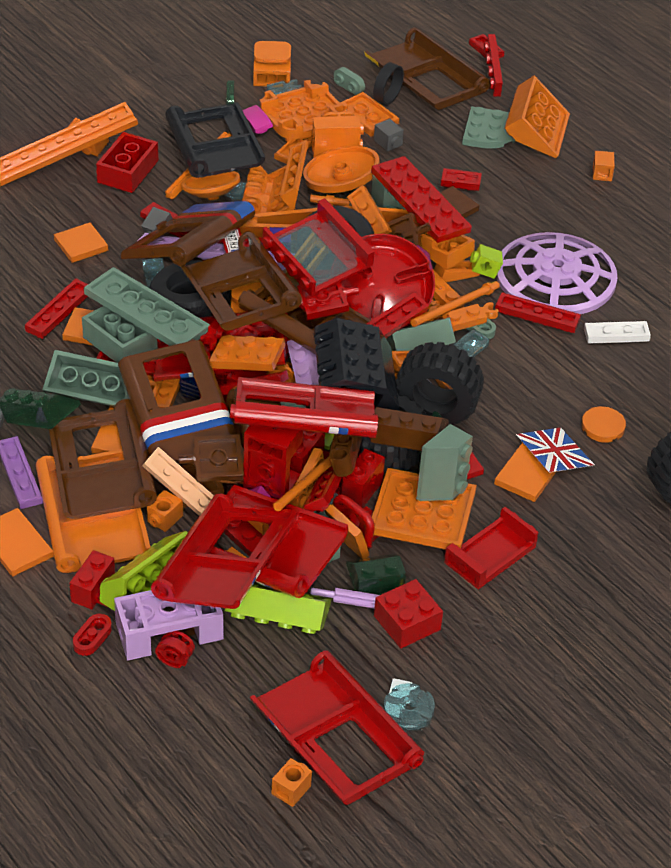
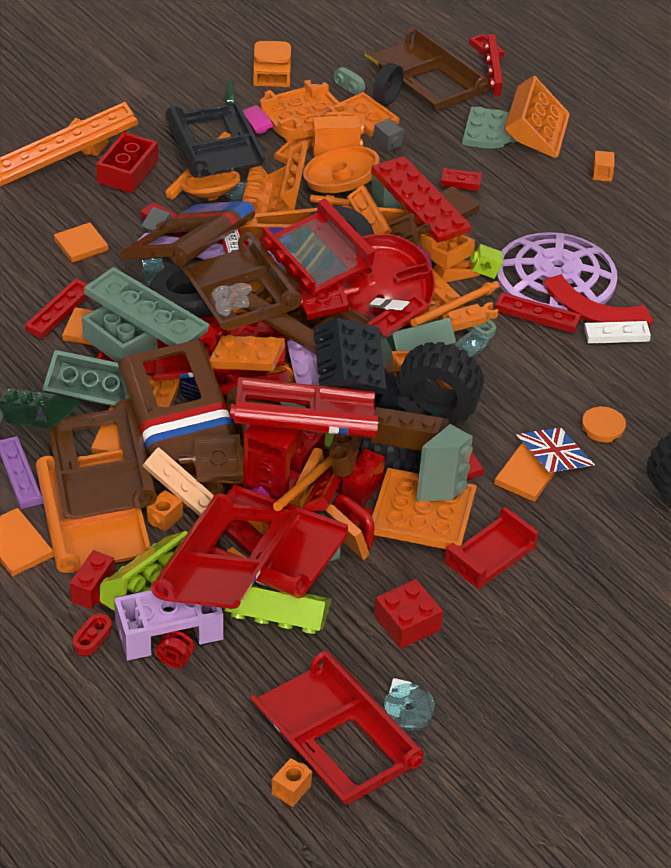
(231, 297): none -> clear plate
(281, 87): clear light blue plate -> none
(347, 597): lavender axle -> none
(377, 573): clear green slope -> none
(388, 304): none -> white sticker
(592, 311): none -> red tile

